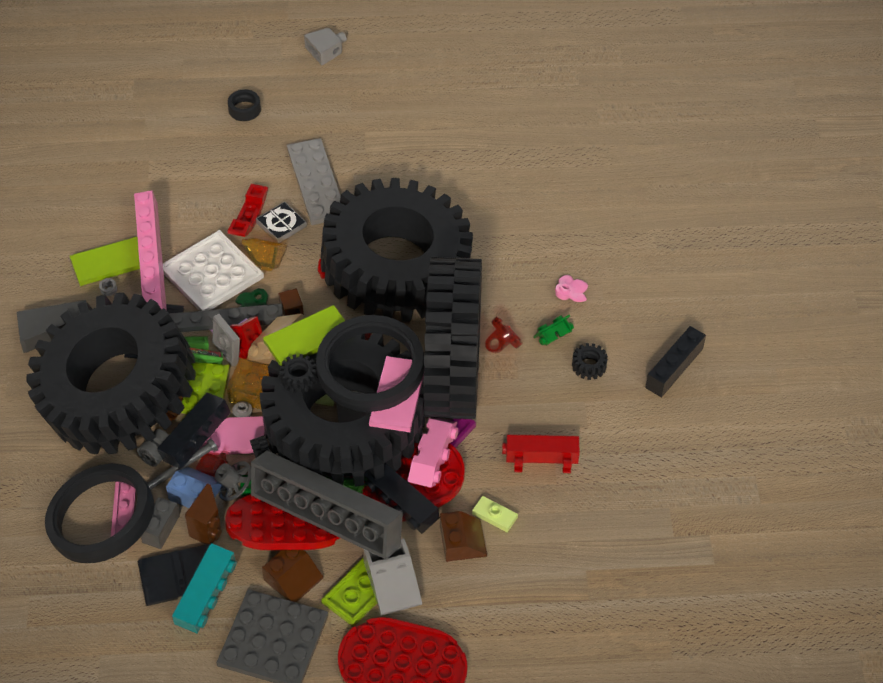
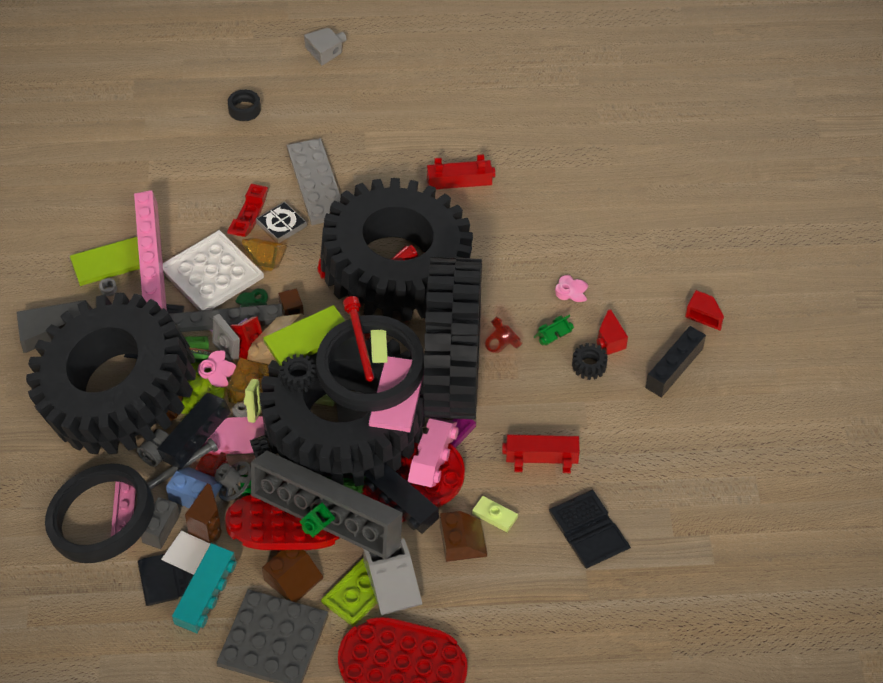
(186, 552): none -> white sticker
(219, 369): none -> bright pink plate
(252, 400): none -> yellowish green plate
(311, 522): none -> green brick
(352, 306): none -> red piece
(379, 346): none -> yellowish green sticker
(406, 253): none -> red cone
(460, 174): none -> red brick
(589, 529): none -> black piece
(611, 334): none -> red slope
(705, 310): none -> red slope

